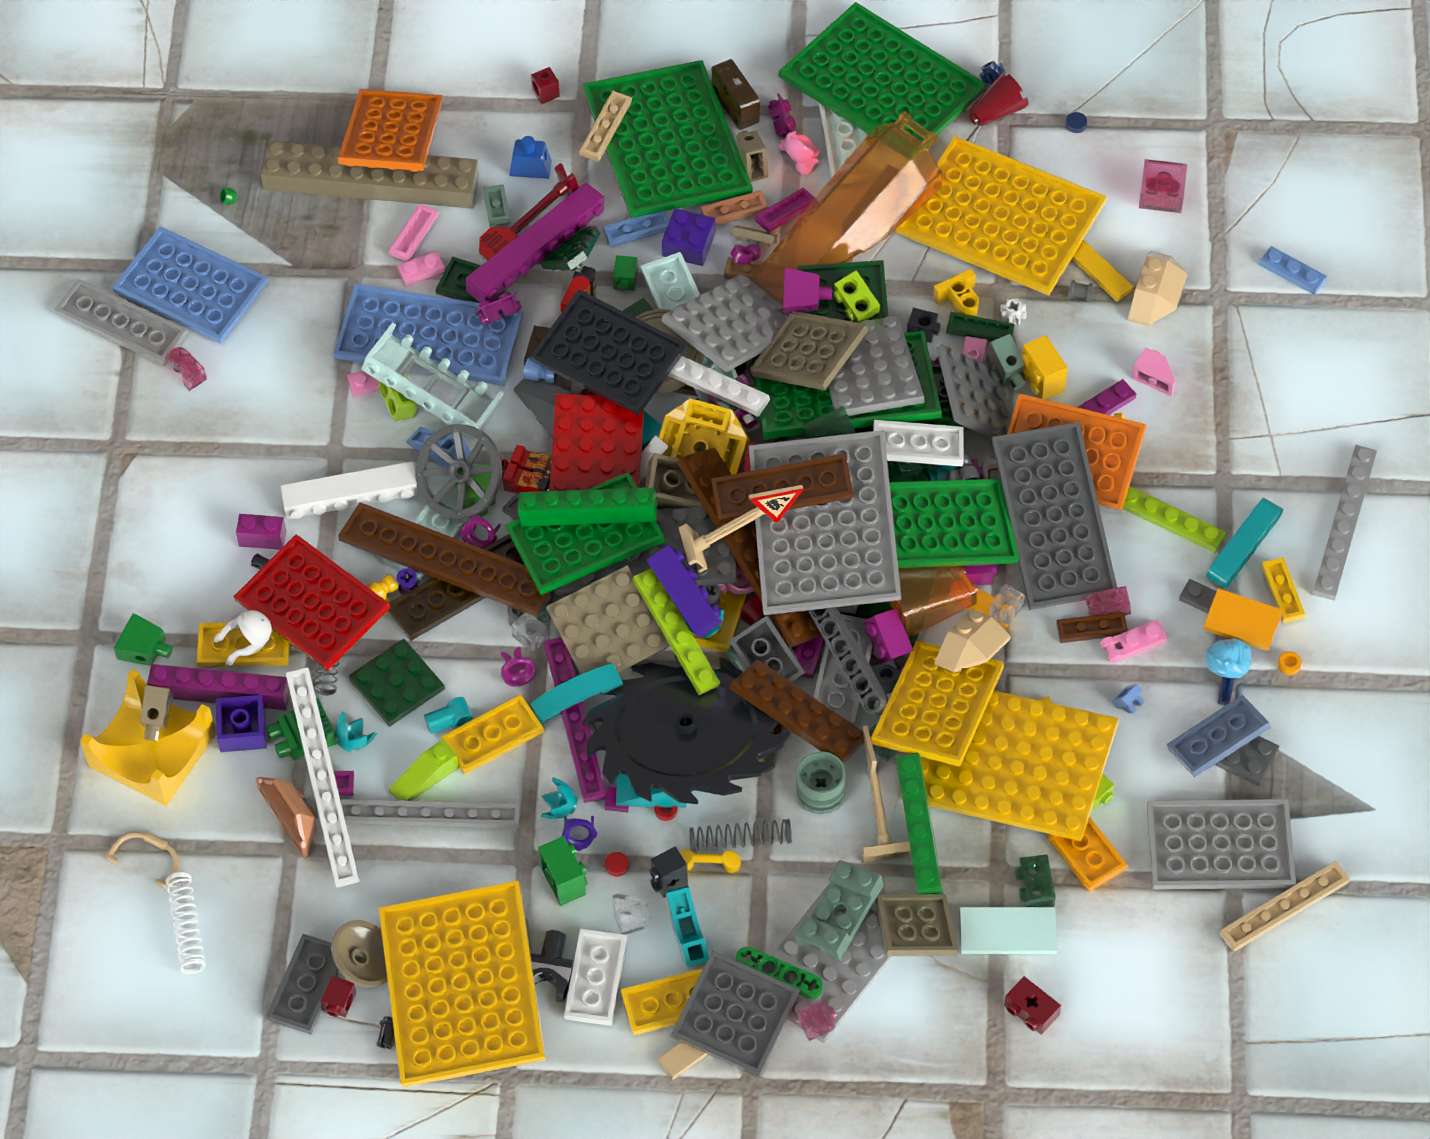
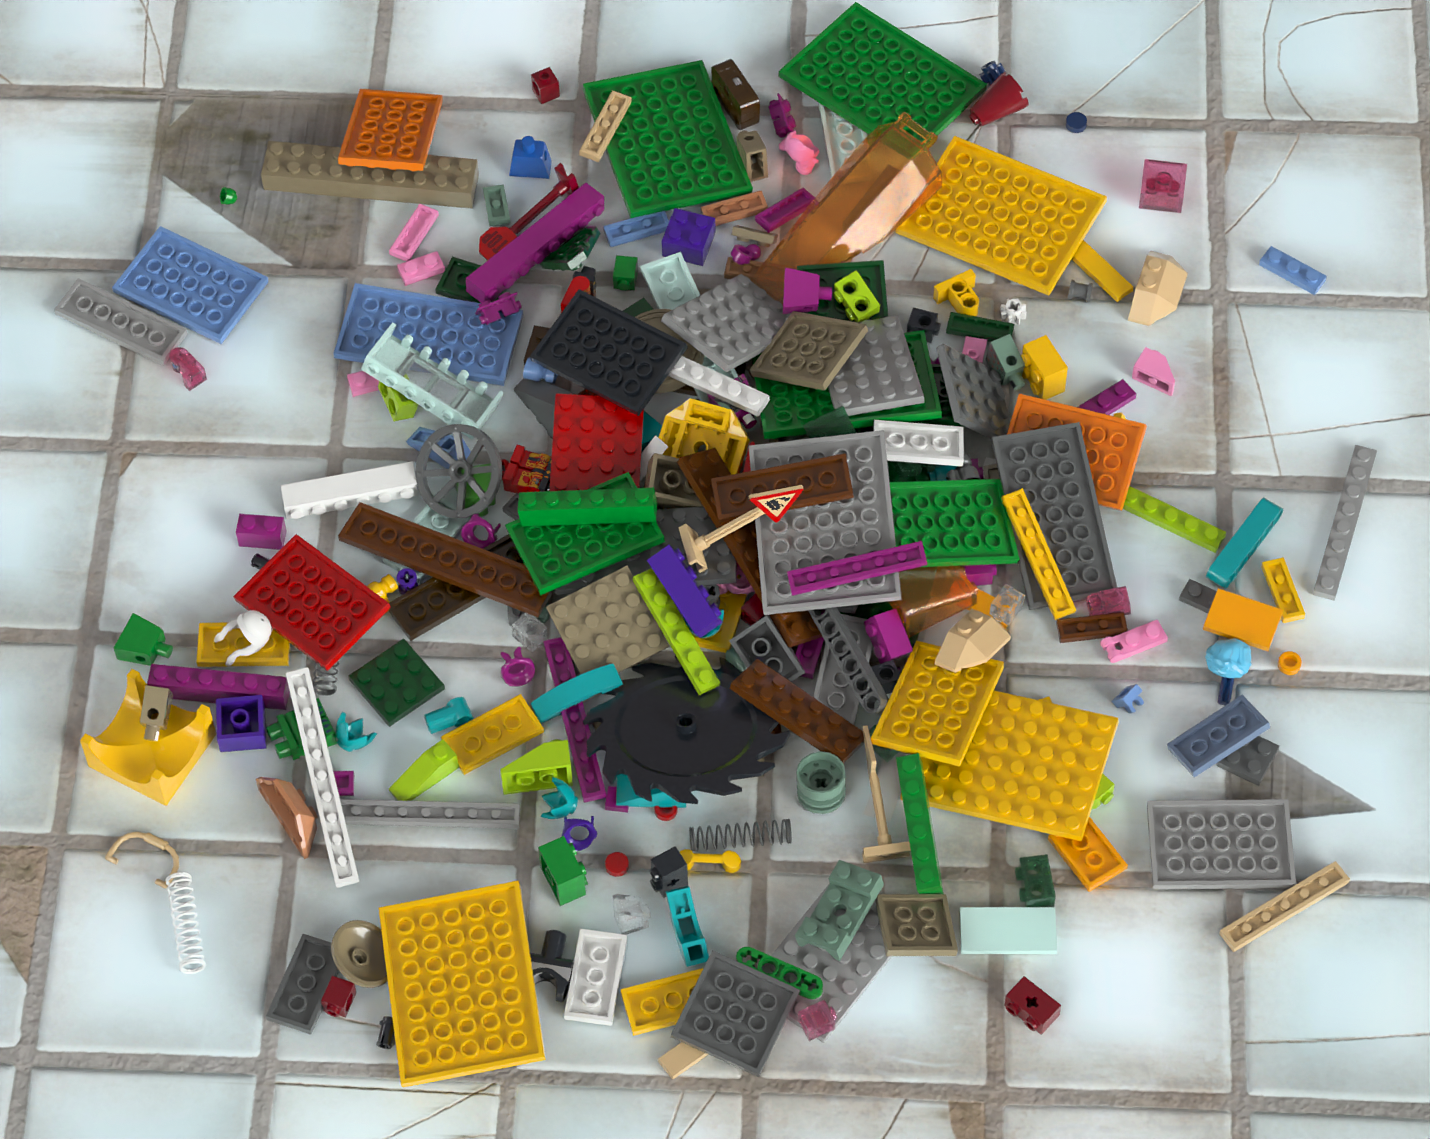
(537, 768): none -> lime slope
(857, 568): none -> magenta plate
(1038, 554): none -> yellow tile

